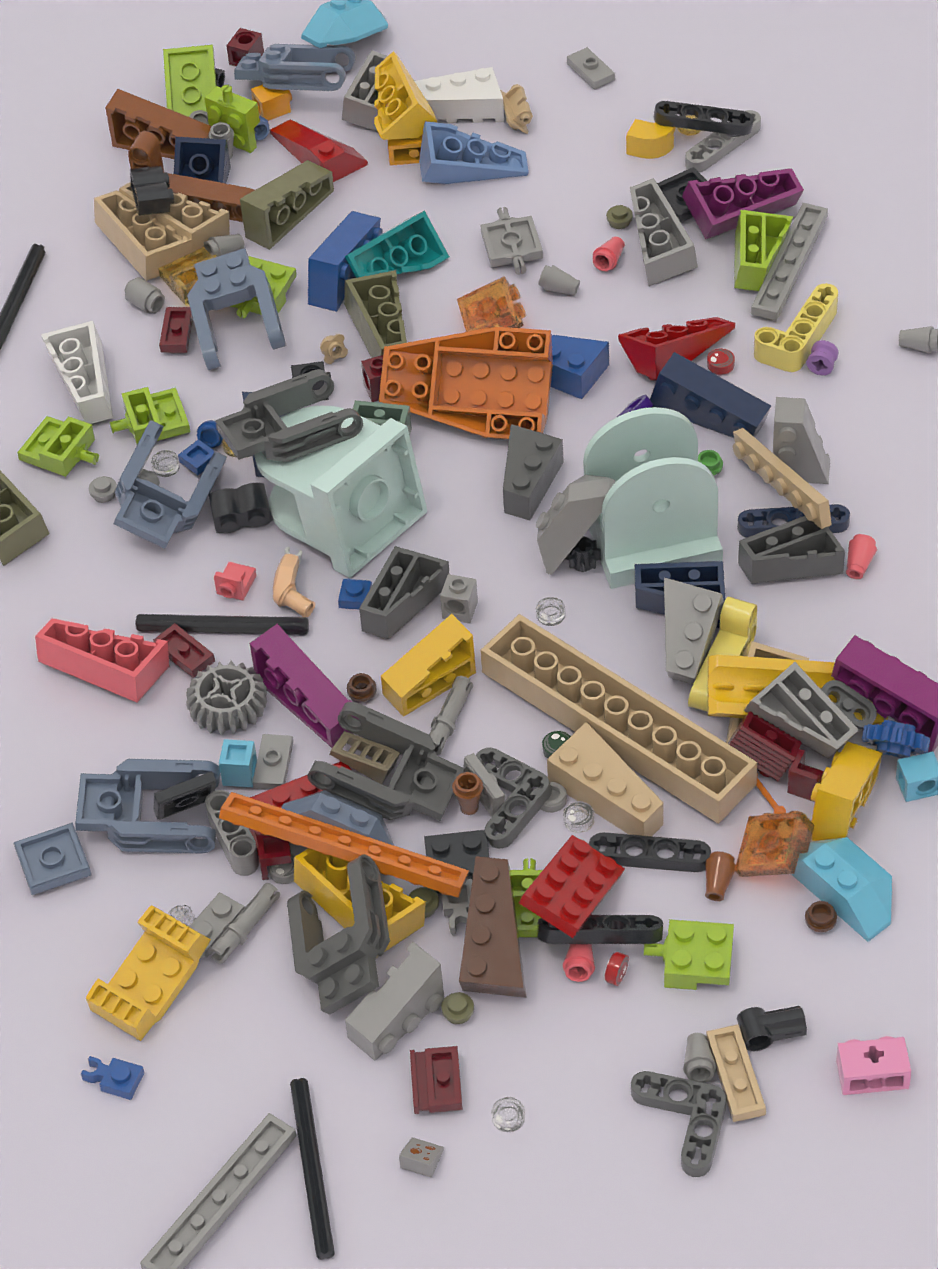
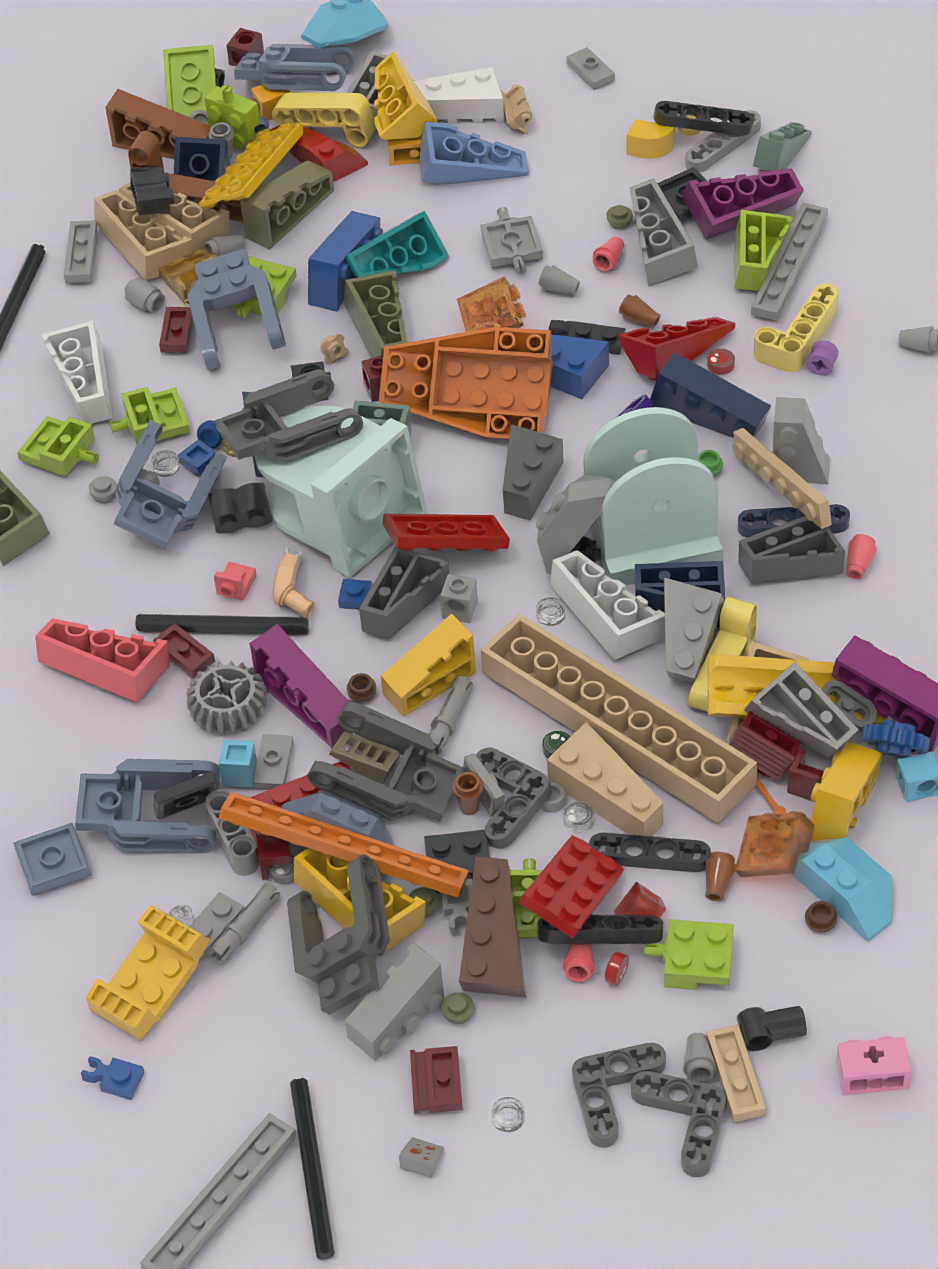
(80, 251): none -> light grey plate
(253, 165): none -> yellow plate
(328, 110): none -> light yellow beam
(445, 531): none -> red plate
(589, 331): none -> black hinge
(598, 1085): none -> dark grey beam
(605, 607): none -> white wedge
(638, 311): none -> dark orange cone
(640, 902): none -> clear red panel
(780, 146): none -> sand green slope

